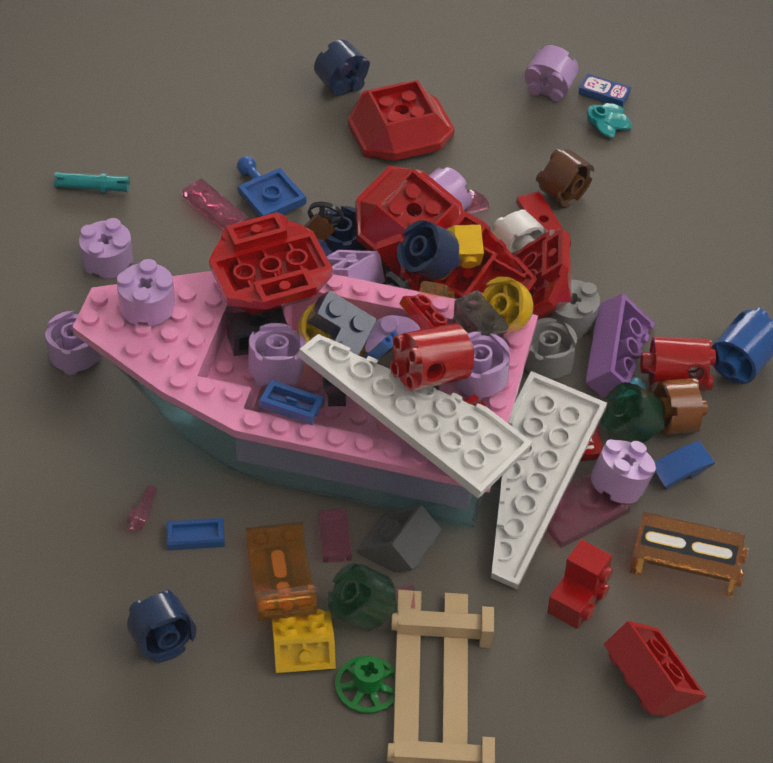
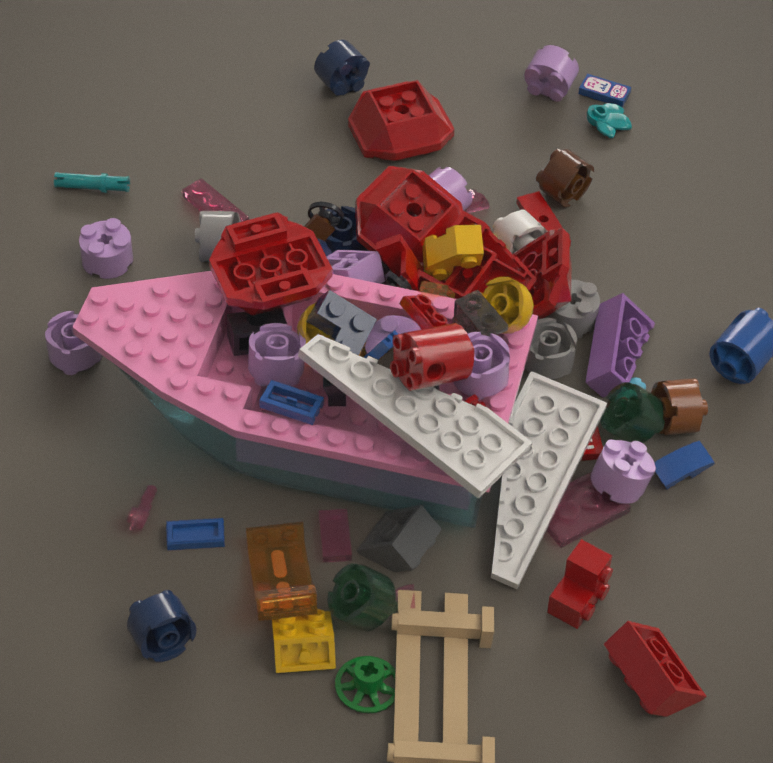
(146, 293): lavender brick -> none
(211, 227): none -> light grey brick
(270, 191): blue plate -> none
(428, 250): dark blue brick -> none
(679, 359): red cylinder -> none
(690, 549): clear orange panel -> none

